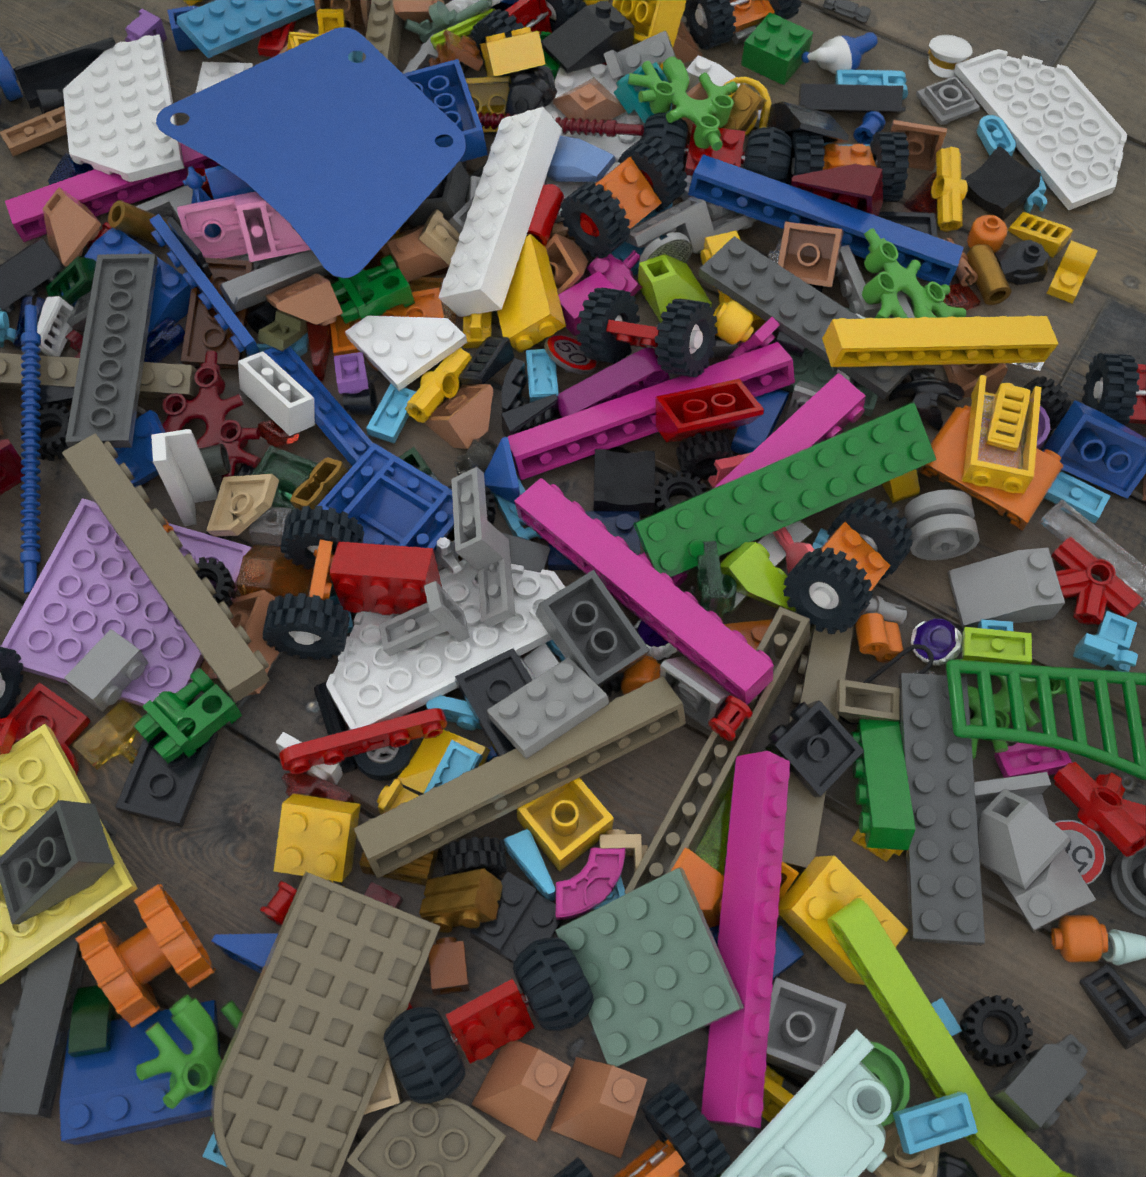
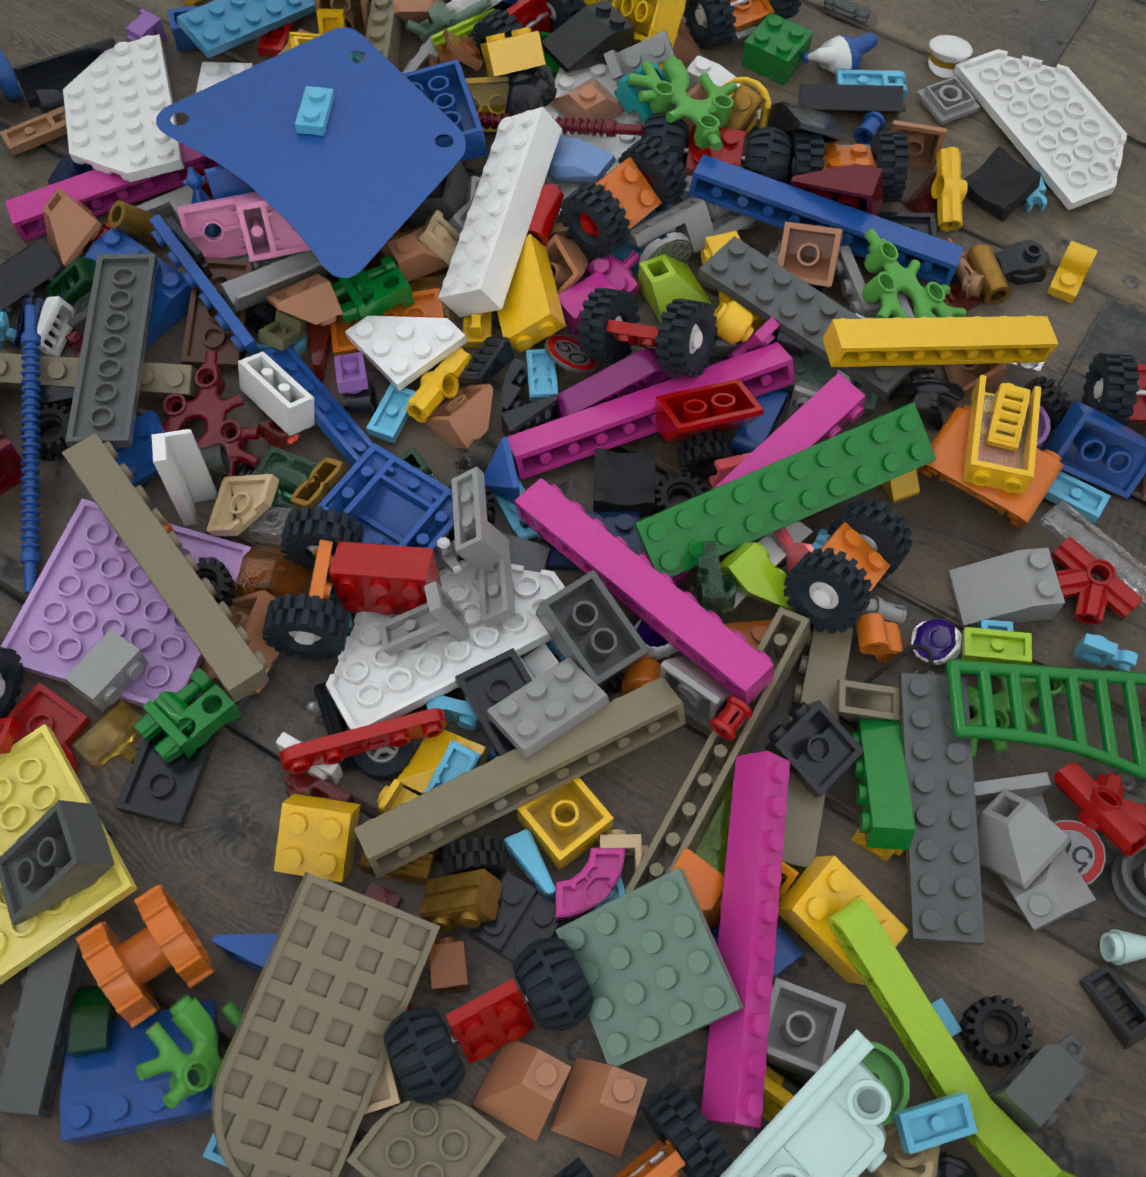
(163, 340): clear blue arm -> none
(279, 904): red bush -> none
(314, 111): none -> medium azure plate
(941, 524): light grey wheel -> none
(972, 284): none -> medium nougat plate
(989, 231): orange head -> none
(995, 133): medium azure plate -> none
(1030, 759): dark pink plate -> none
(1048, 233): yellow slope -> none
(1080, 938): orange head -> none
(1117, 630): medium azure plate -> none

